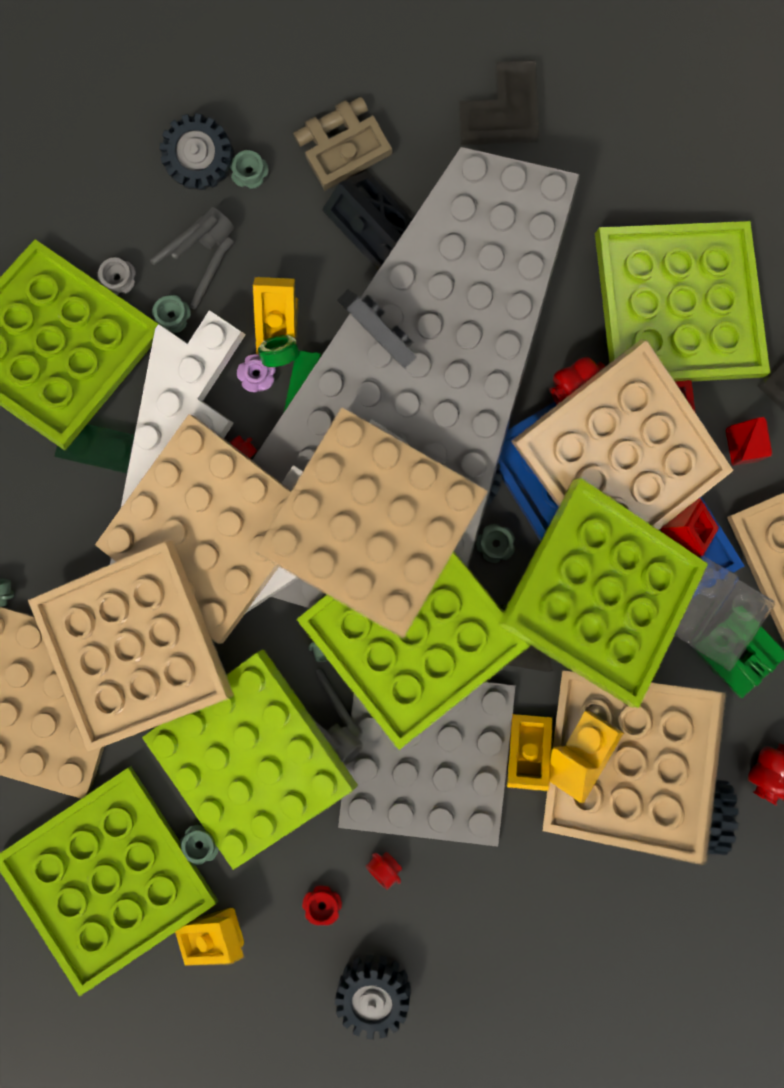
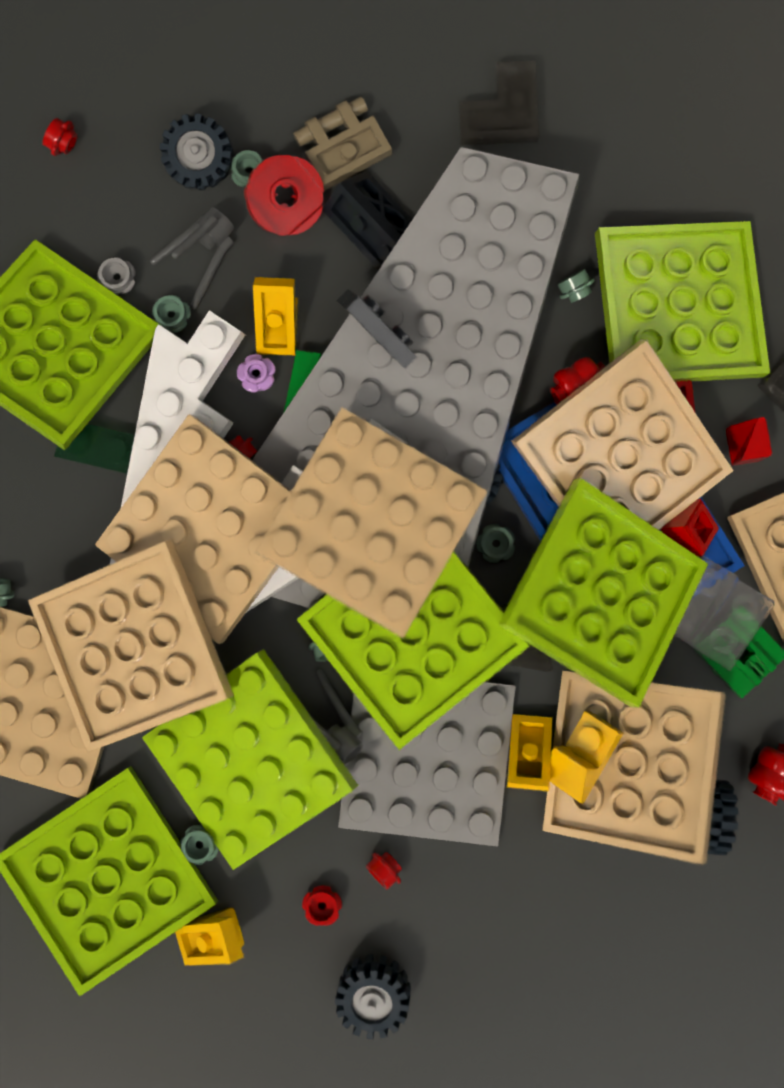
(60, 137): none -> red plate
(278, 351): green tile -> none
(286, 172): none -> red plate
(576, 286): none -> sand green plate

